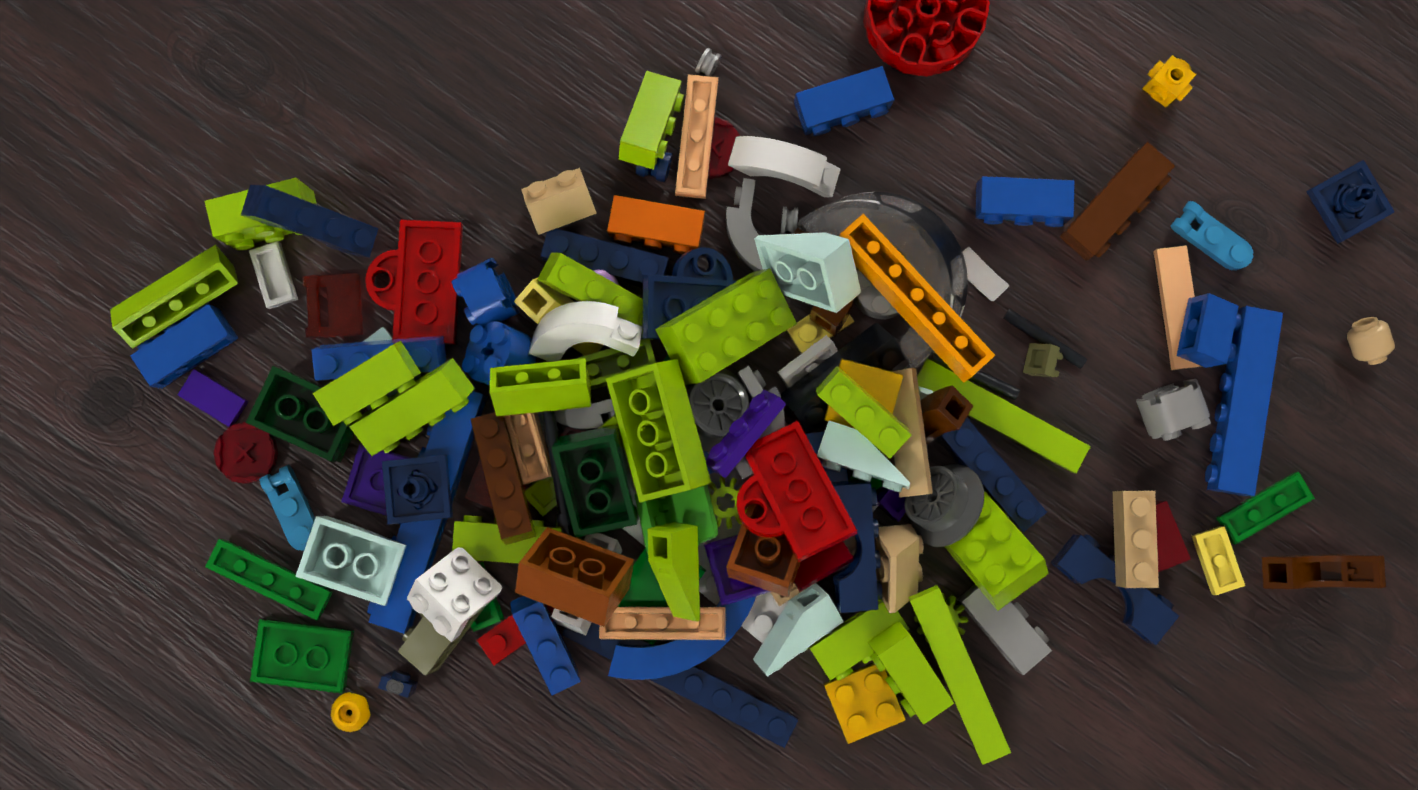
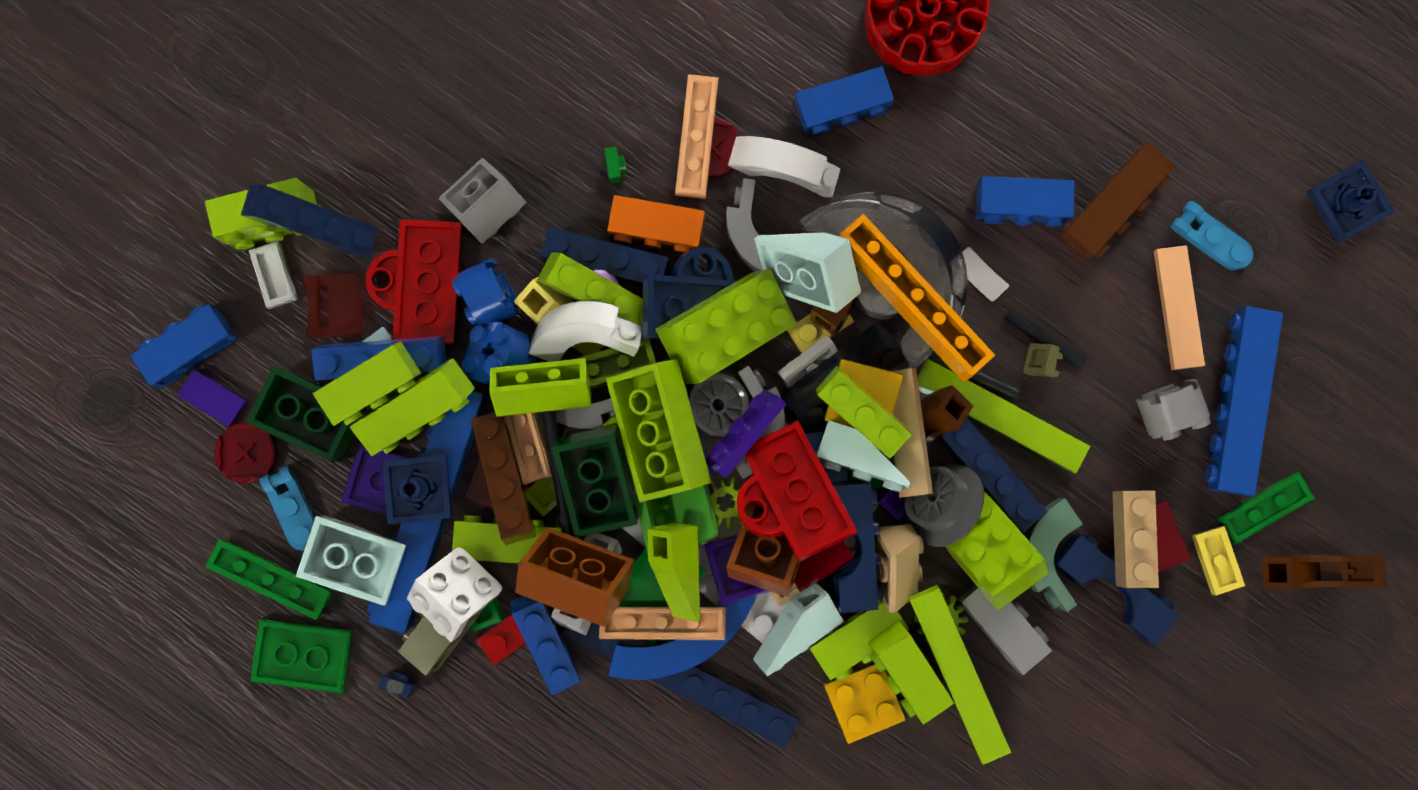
(173, 296): lime brick -> none
(360, 712): yellow plate -> none
(482, 200): none -> light grey slope
(558, 201): tan slope -> none
(615, 165): none -> green plate
(651, 120): lime brick -> none
(661, 168): dark blue wheel -> none
(708, 63): light grey bush -> none
(789, 220): light grey bush -> none
(1045, 537): none -> sand green arch
(1169, 80): yellow brick -> none
(1207, 330): blue brick -> none
(1370, 340): tan head -> none

